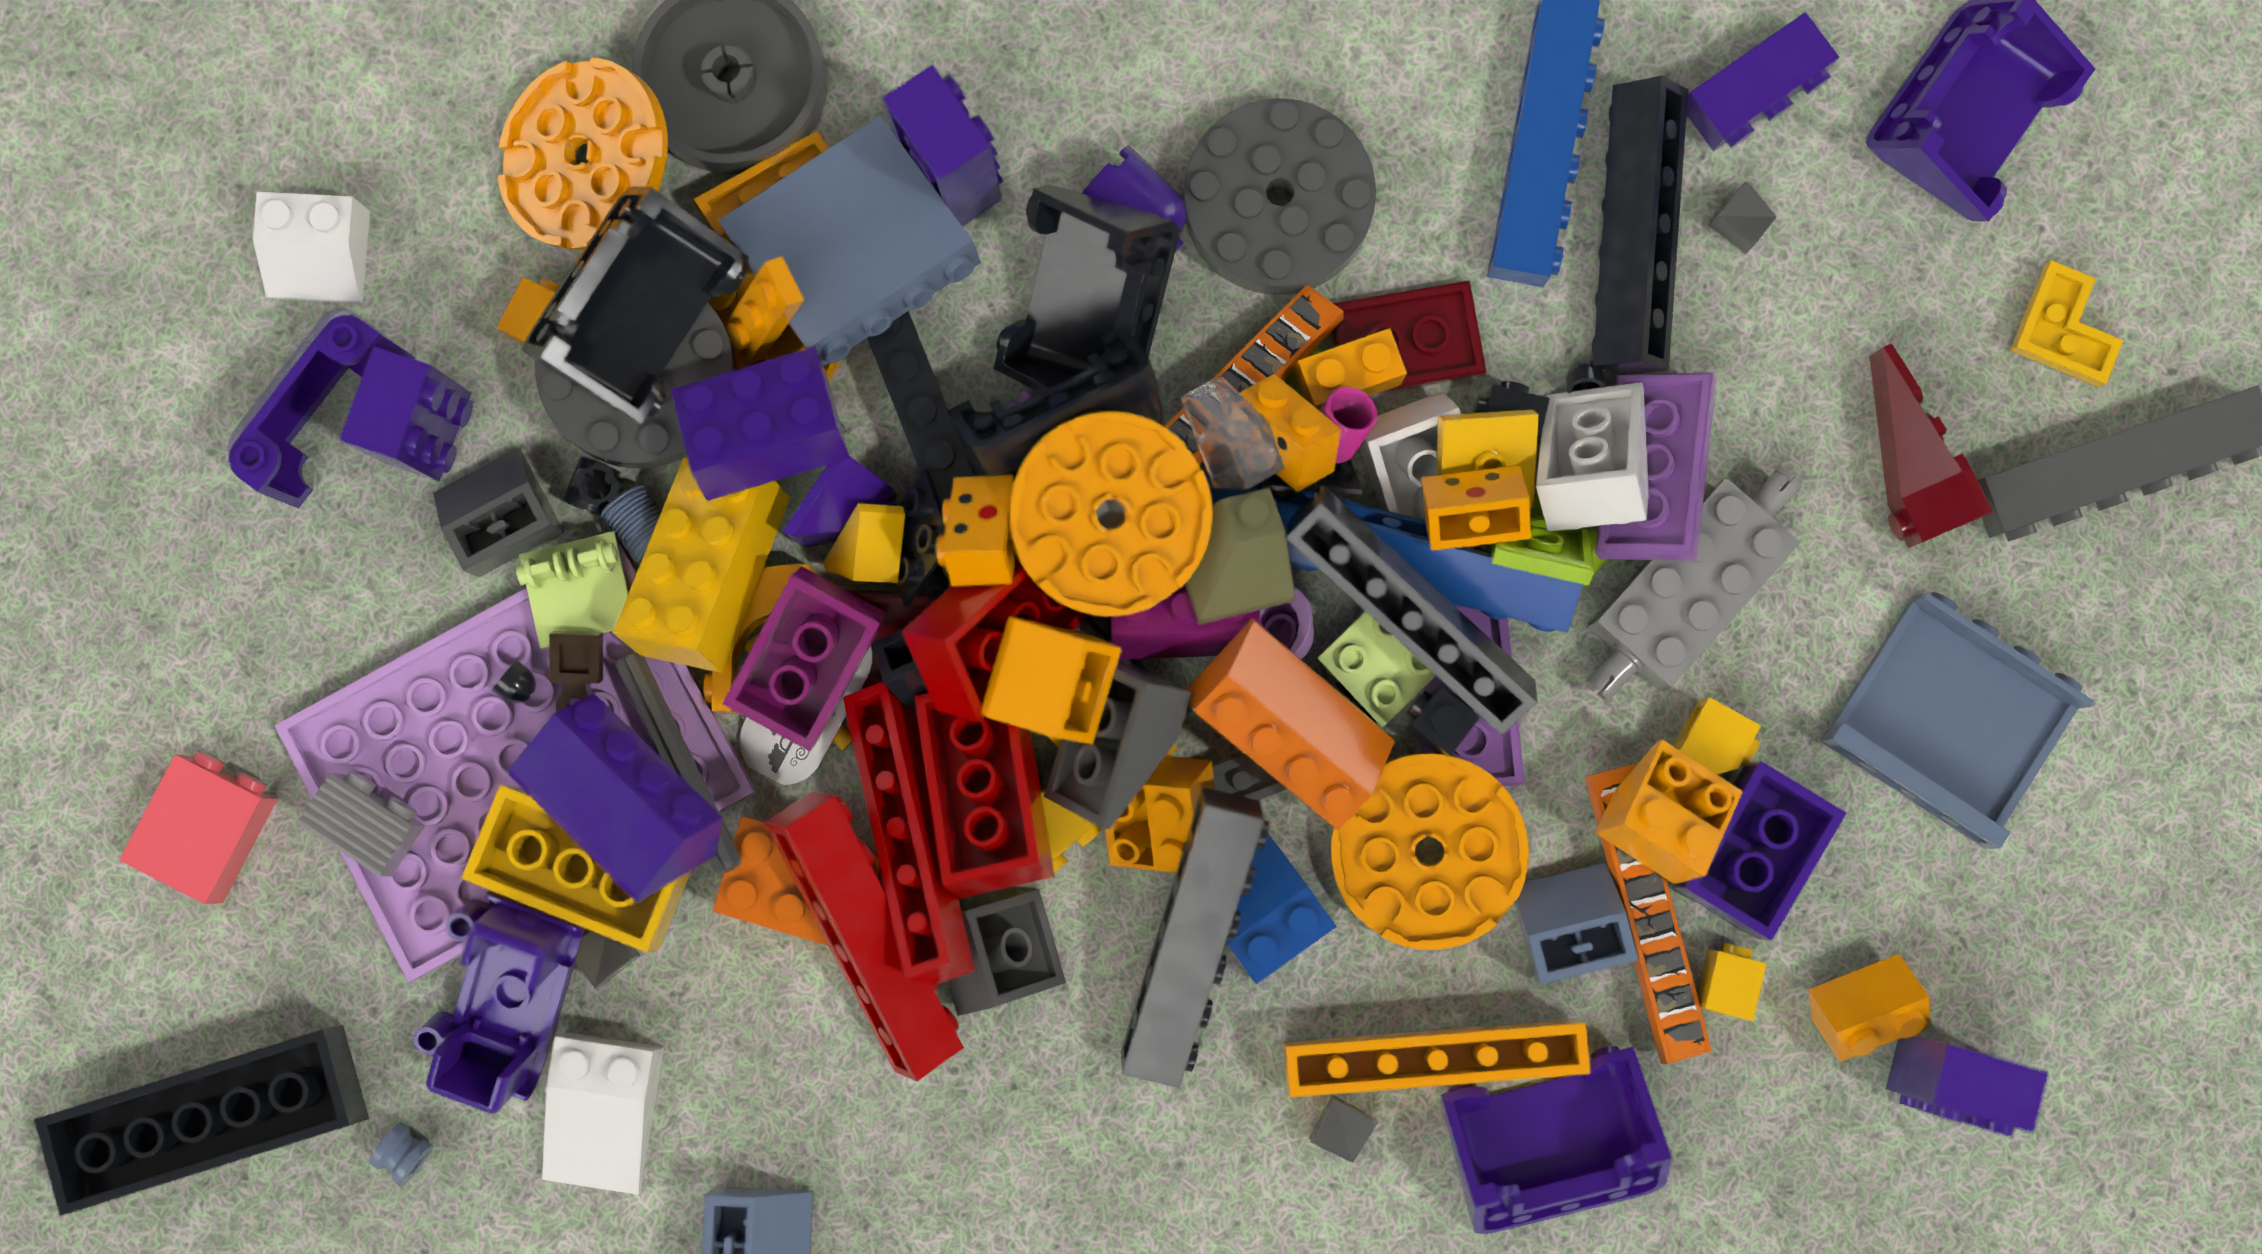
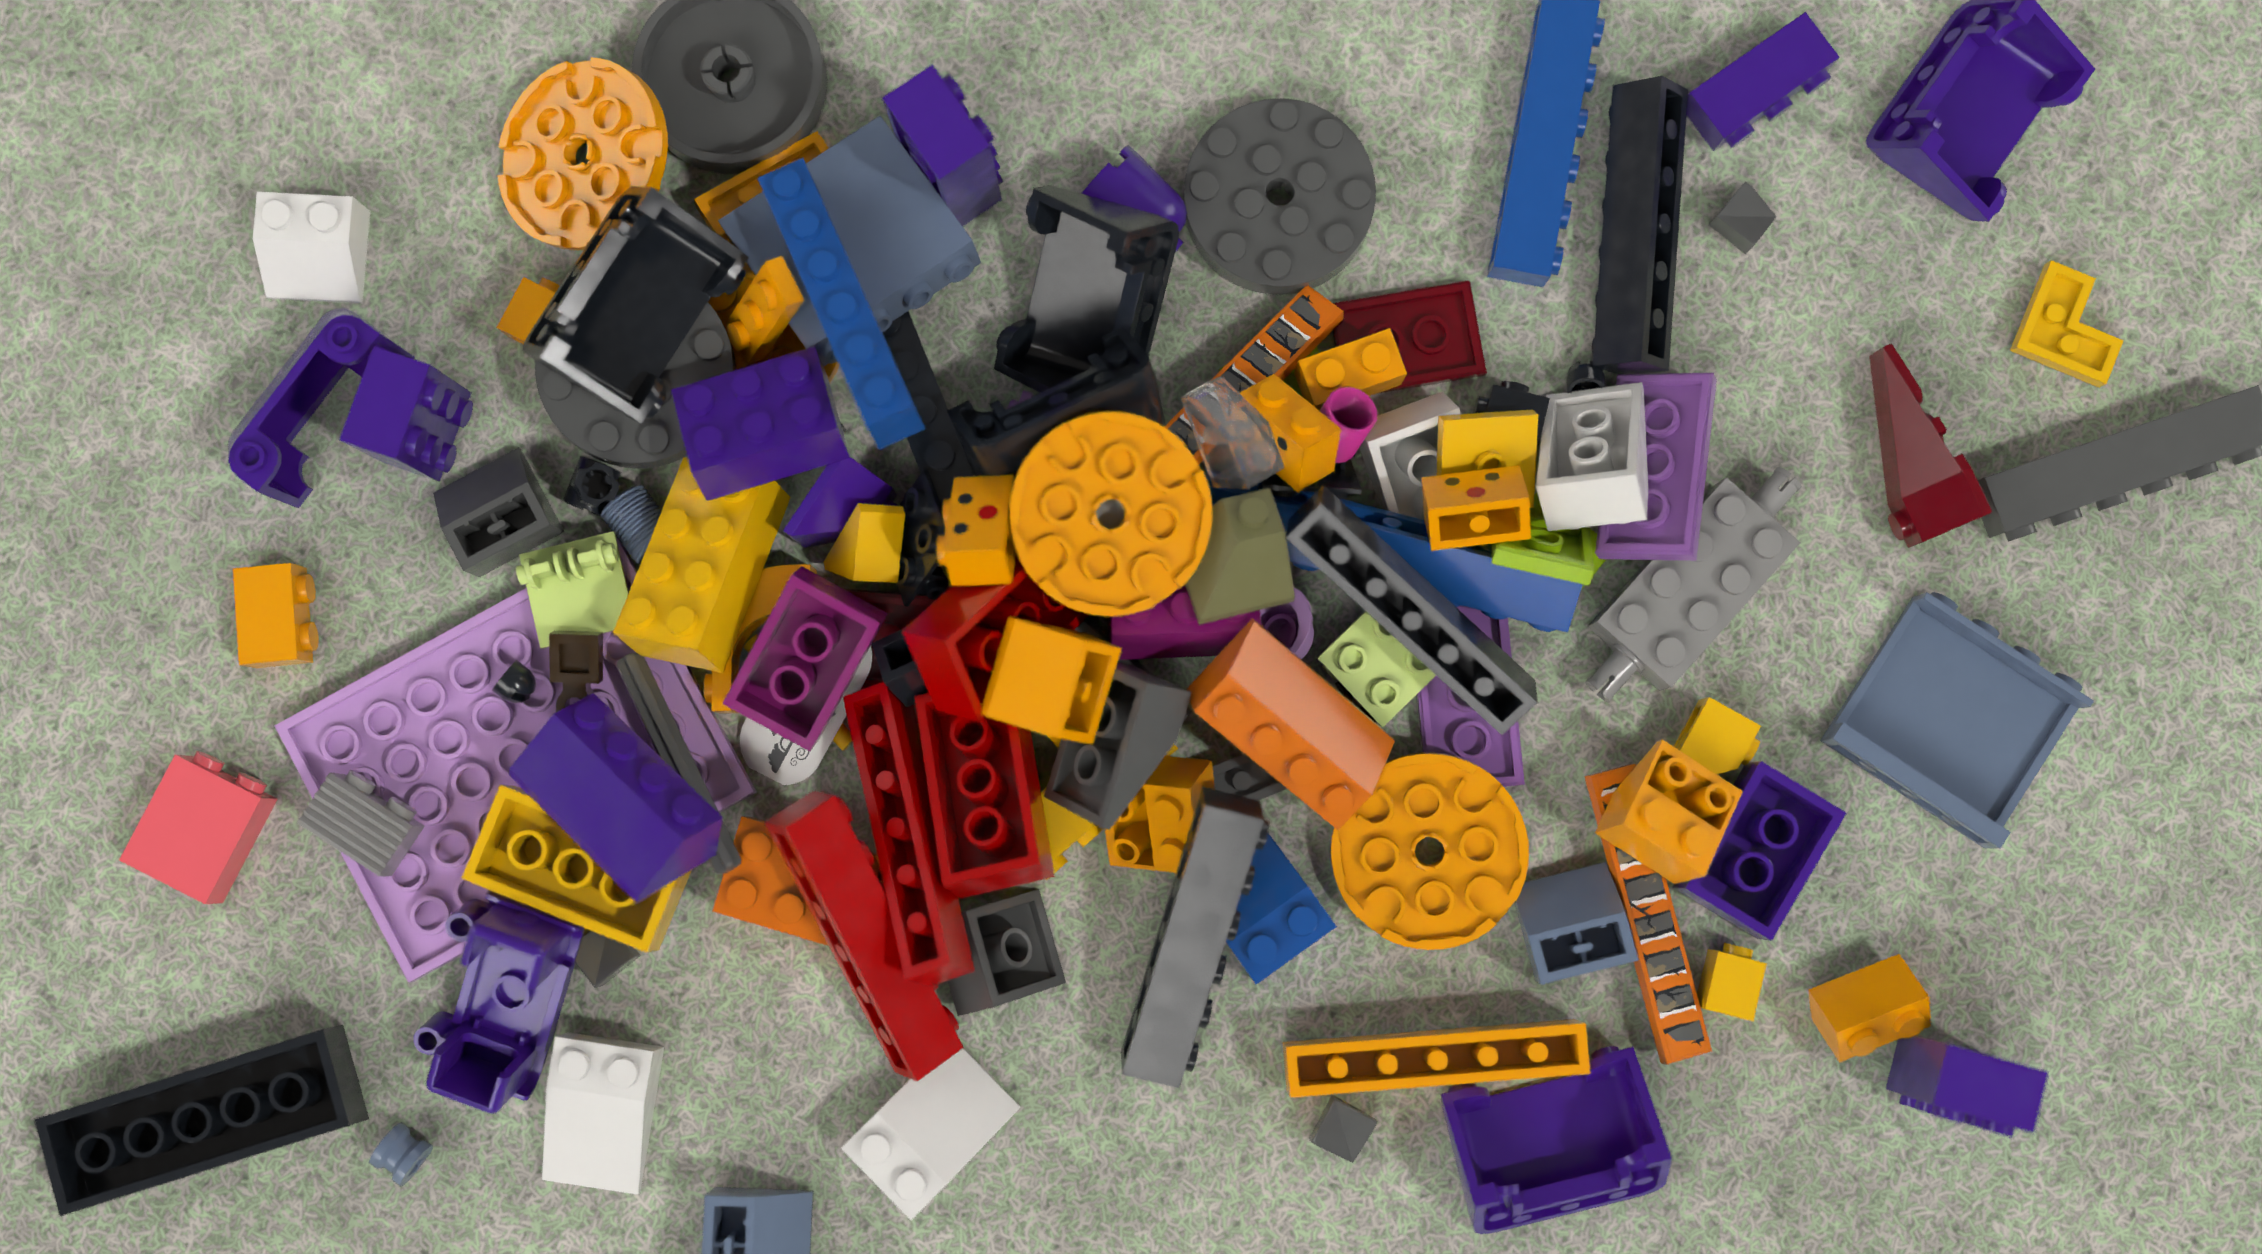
(274, 615): none -> light orange brick
(841, 304): none -> blue brick
(930, 1131): none -> white slope
(1440, 720): black brick -> none

